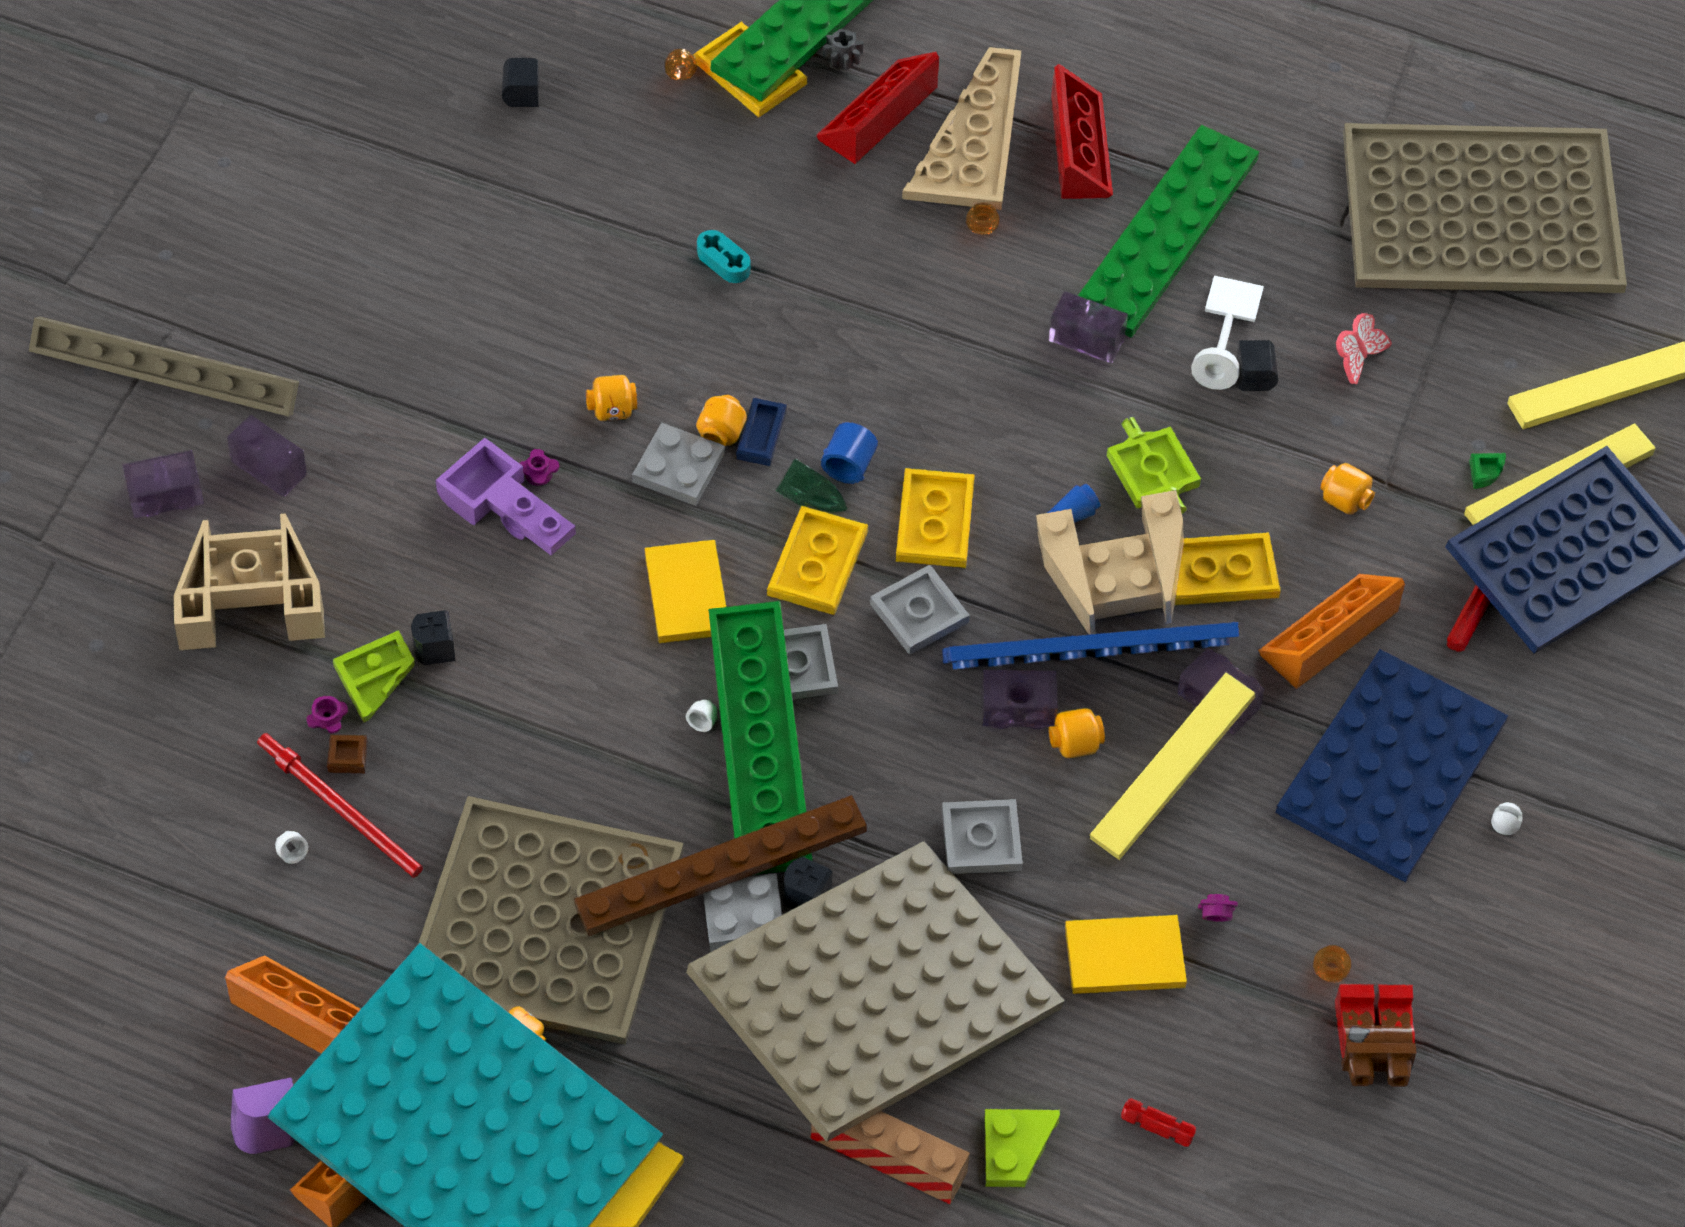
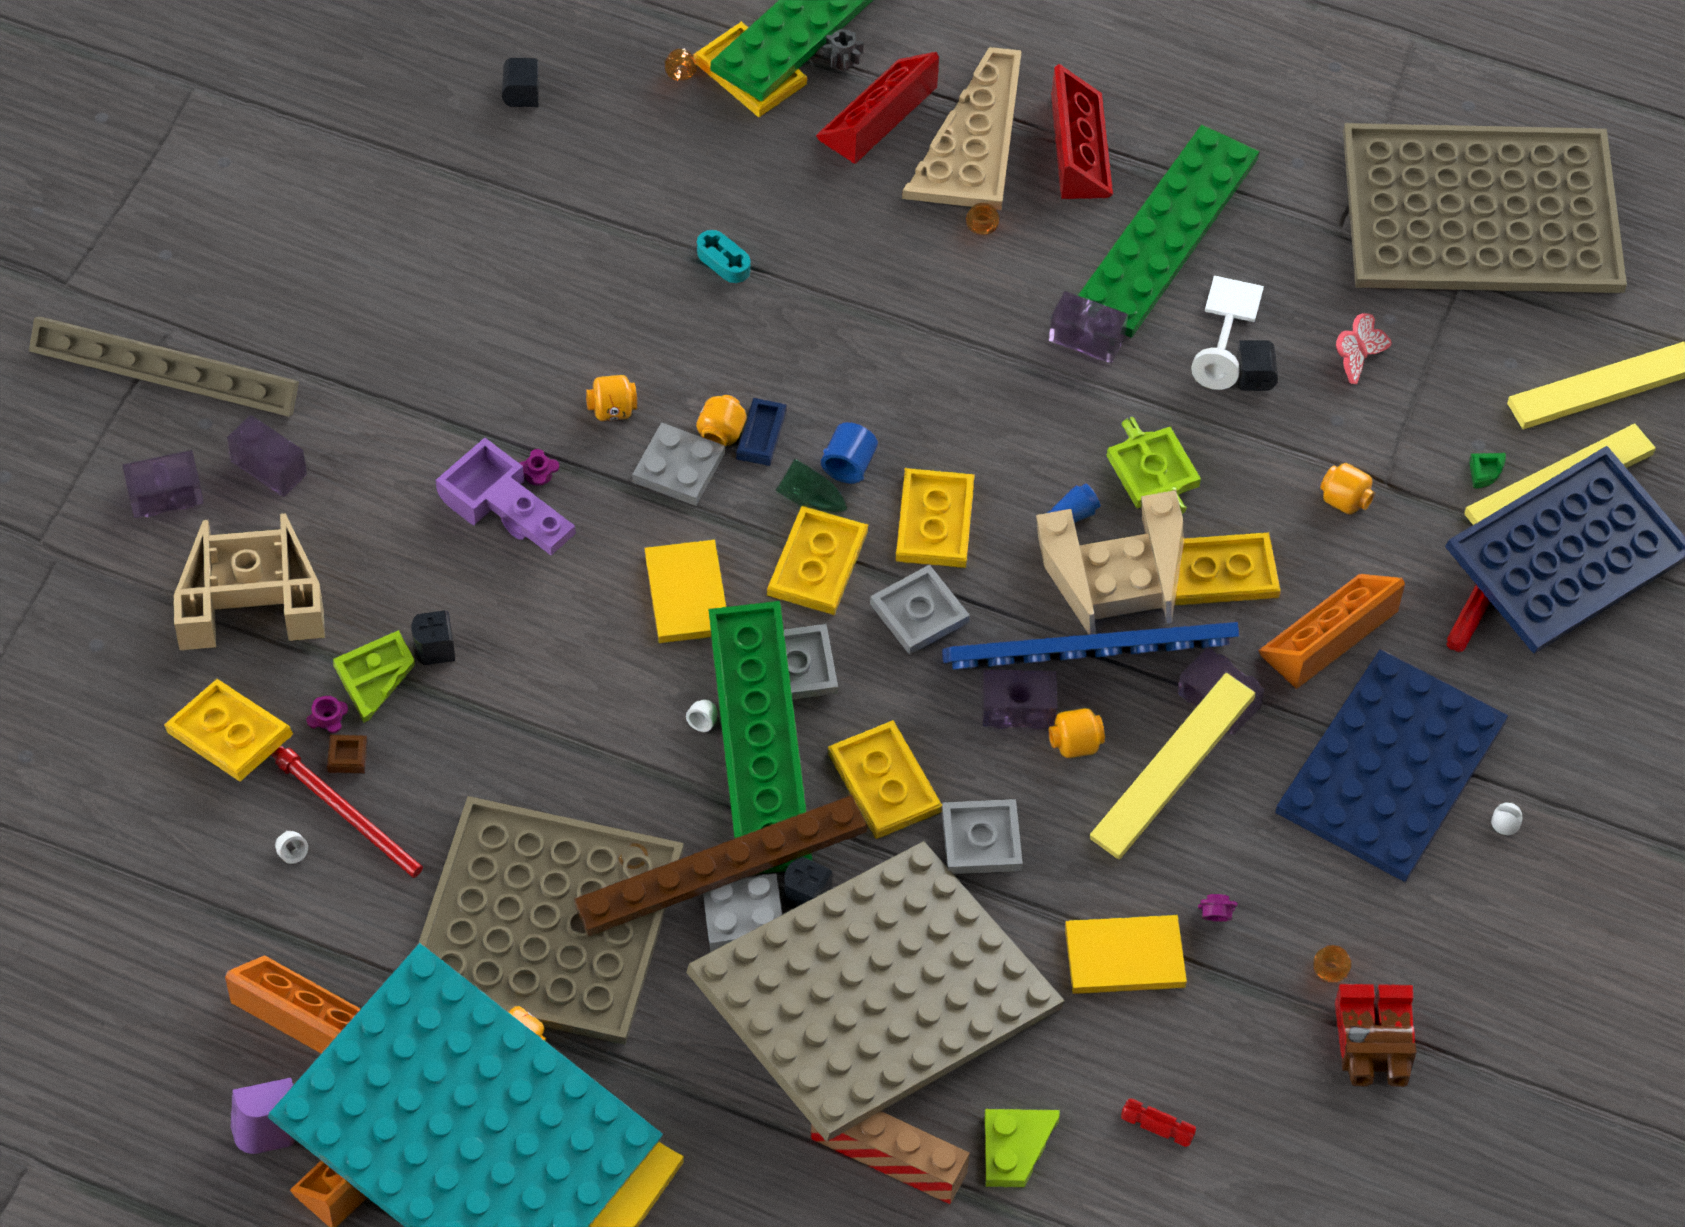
(228, 729): none -> yellow tile
(884, 779): none -> yellow tile

